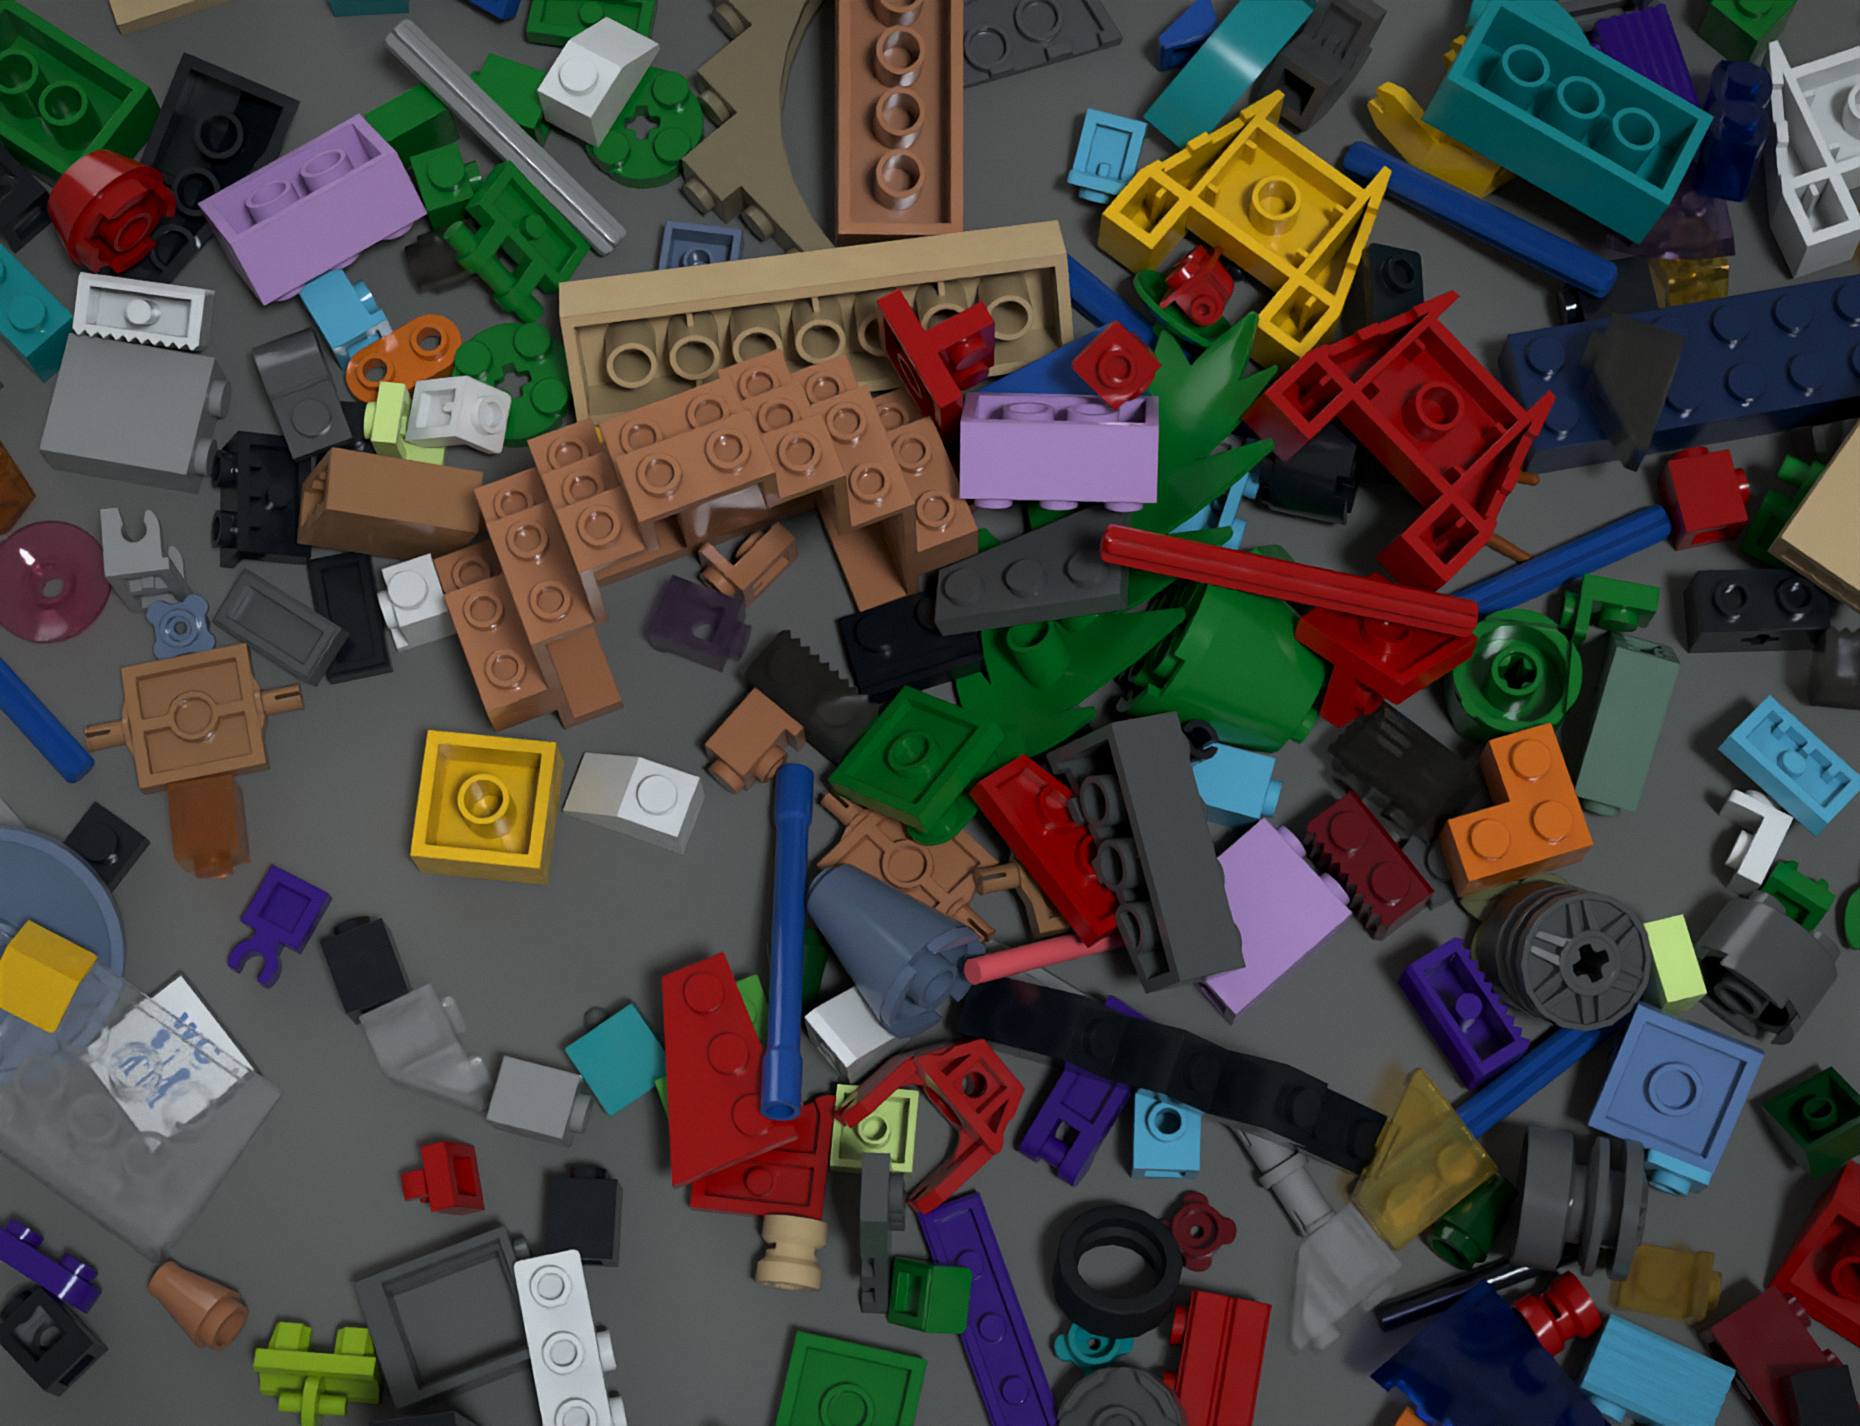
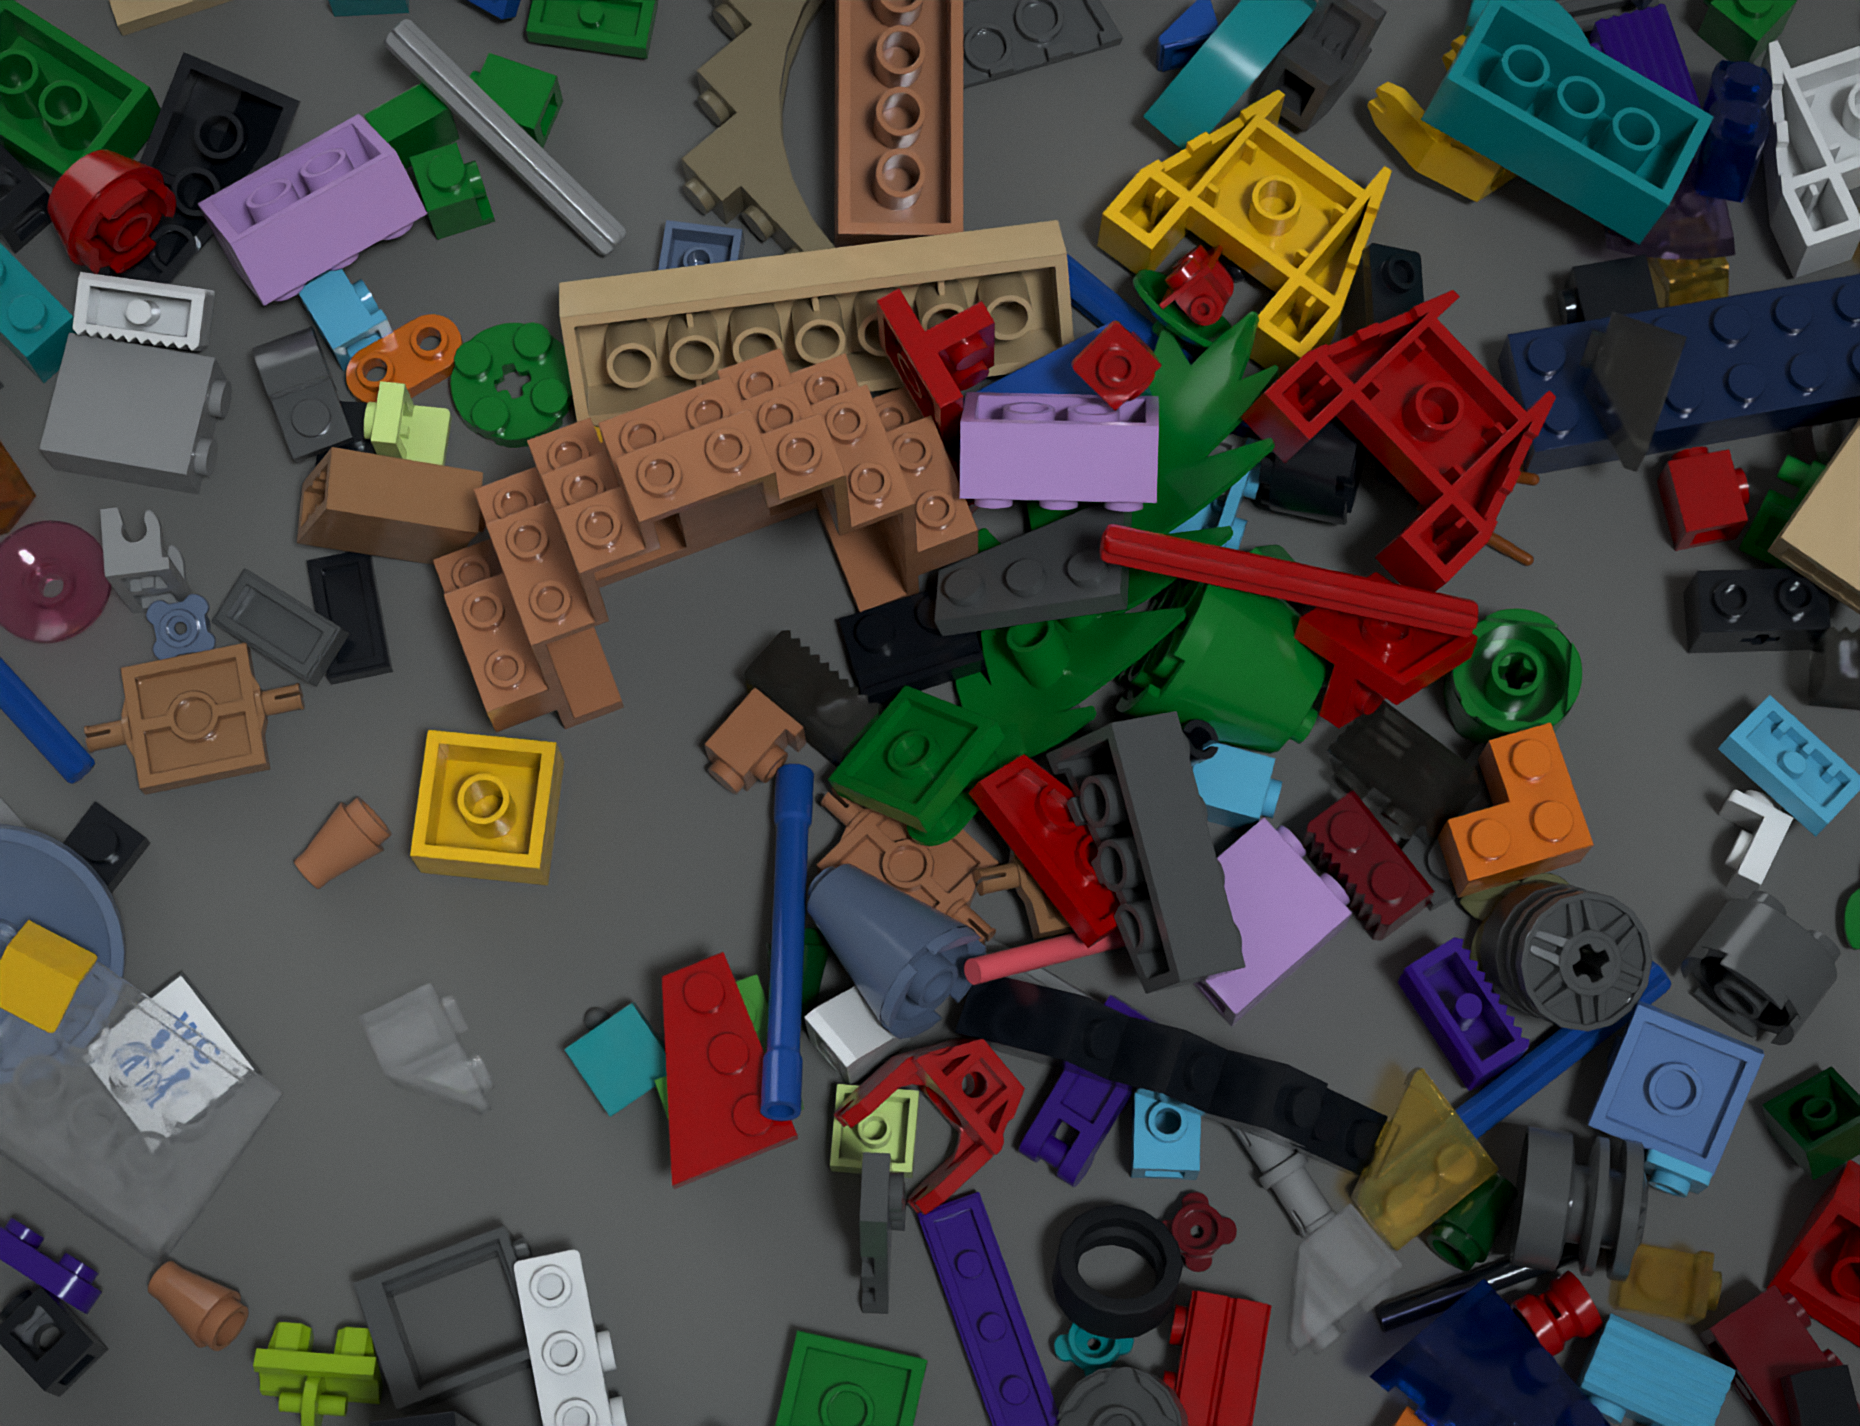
(209, 826): clear orange brick -> none
(258, 500): black bracket -> none
(282, 916): dark purple plate -> none
(344, 841): none -> nougat cone
(365, 965): black brick -> none
(415, 603): white brick -> none
(434, 261): clear smoke brick -> none
(447, 1181): red tile -> none
(458, 413): white bracket -> none
(530, 232): green plate -> none
(539, 1102): light grey brick -> none
(586, 1216): black brick -> none
(595, 79): white slope -> none
(636, 799): white slope -> none
(657, 159): green plate -> none
(690, 606): clear purple brick -> none
(759, 564): nougat bracket -> none
(780, 1181): red wing -> none
(791, 1259): tan wheel -> none
(930, 1296): green slope -> none
(1107, 155): medium azure bracket -> none
(1484, 220): blue axle -> none
(1570, 561): blue axle -> none
(1615, 602): green bracket -> none
(1624, 723): sand green slope -> none
(1674, 975): yellowish green piece -> none
(1802, 898): green tile -> none

